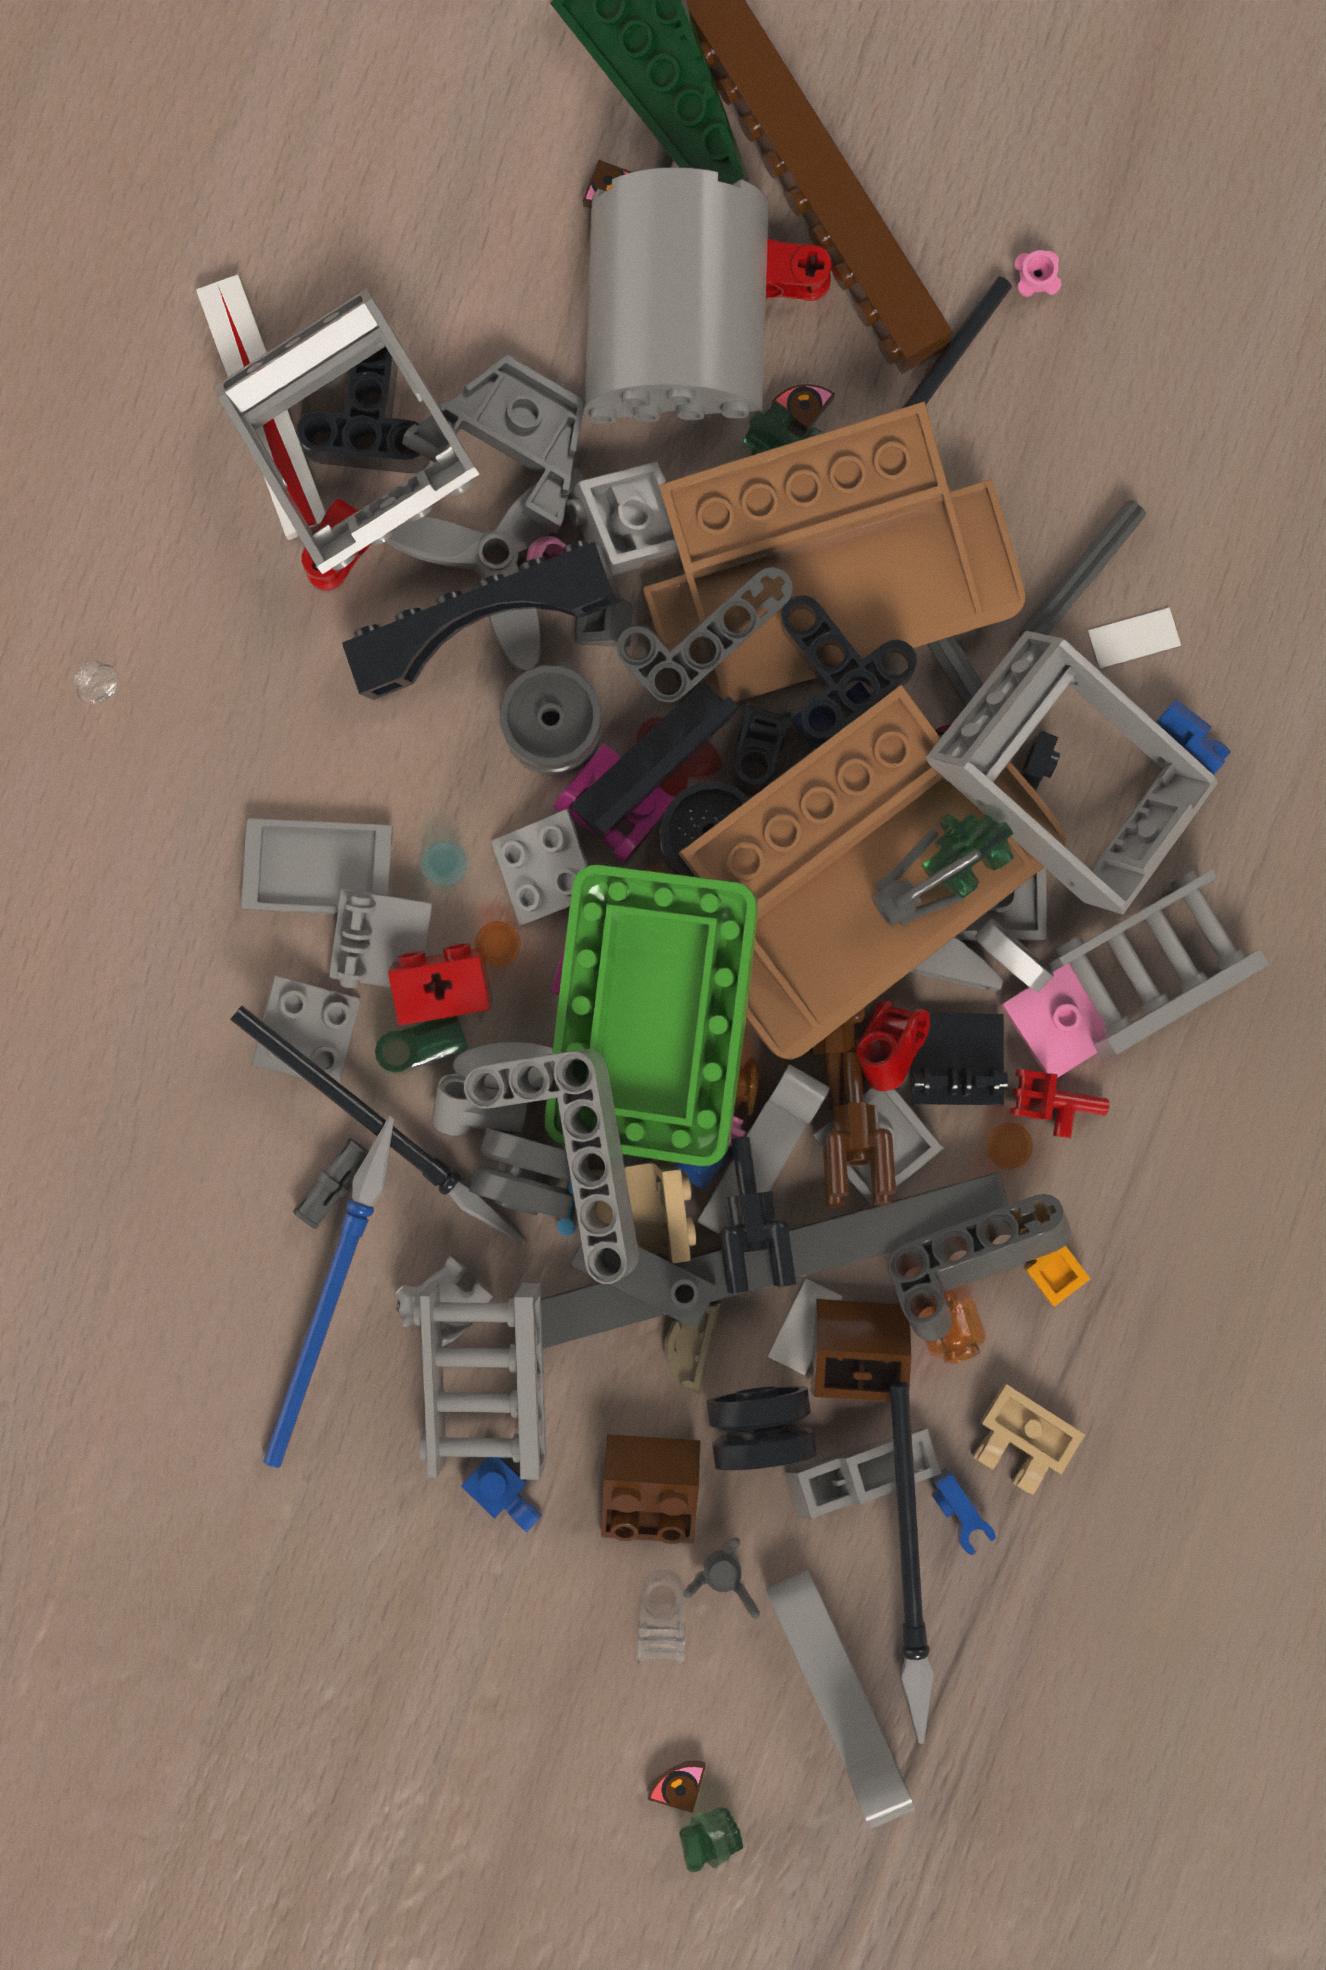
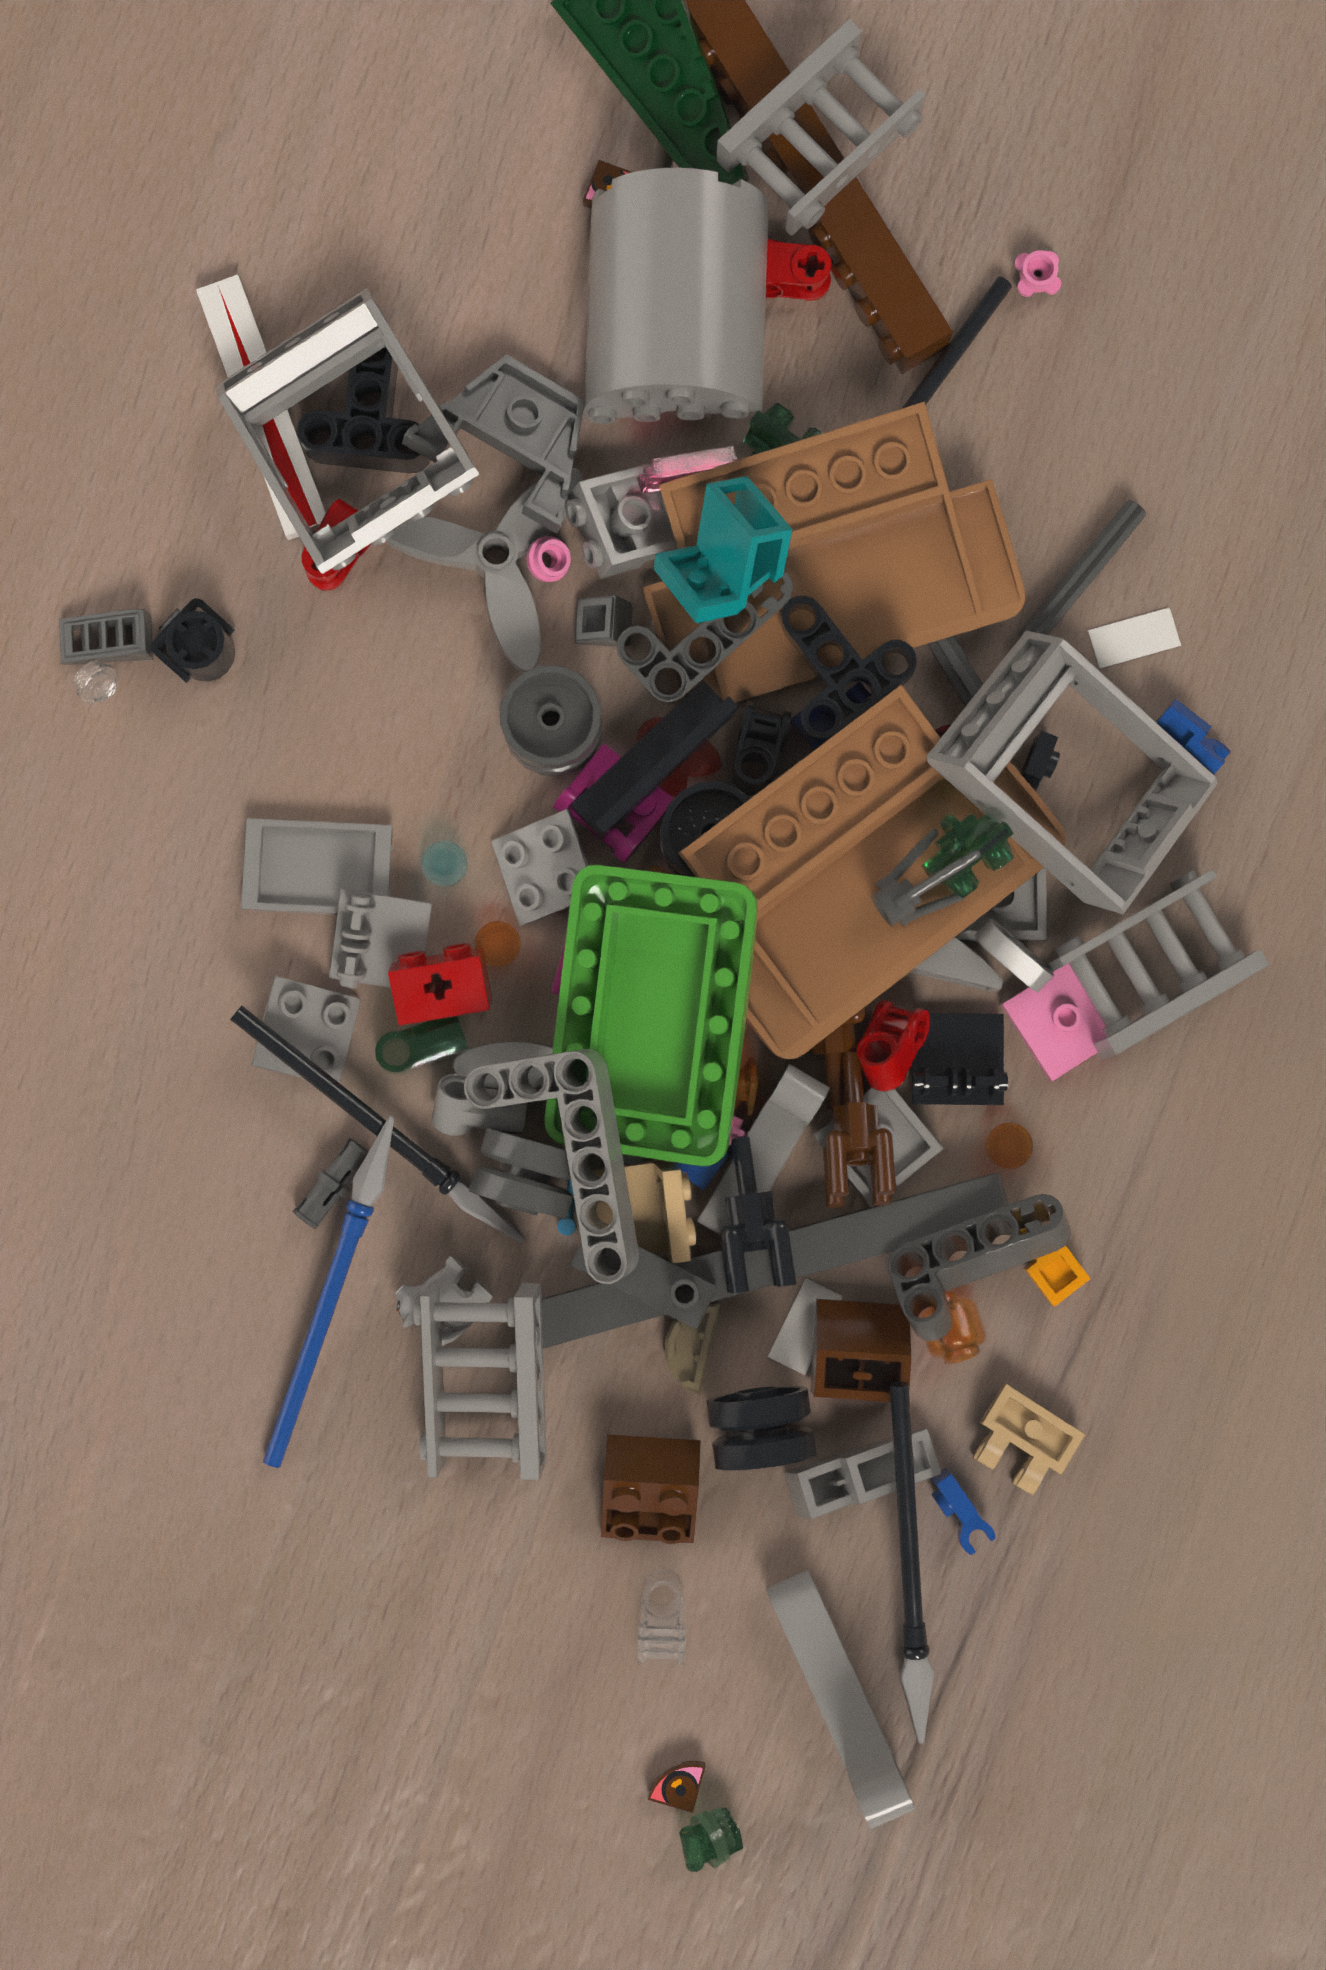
(138, 651): none -> dark grey slope
(196, 643): none -> black piece
(396, 653): black arch -> none
(497, 1488): blue plate -> none
(682, 465): none -> clear pink tile
(723, 1574): dark grey plant -> none
(733, 553): none -> teal piece
(805, 403): reddish brown tile -> none
(809, 85): none -> light grey fence
(1039, 1096): red arm -> none

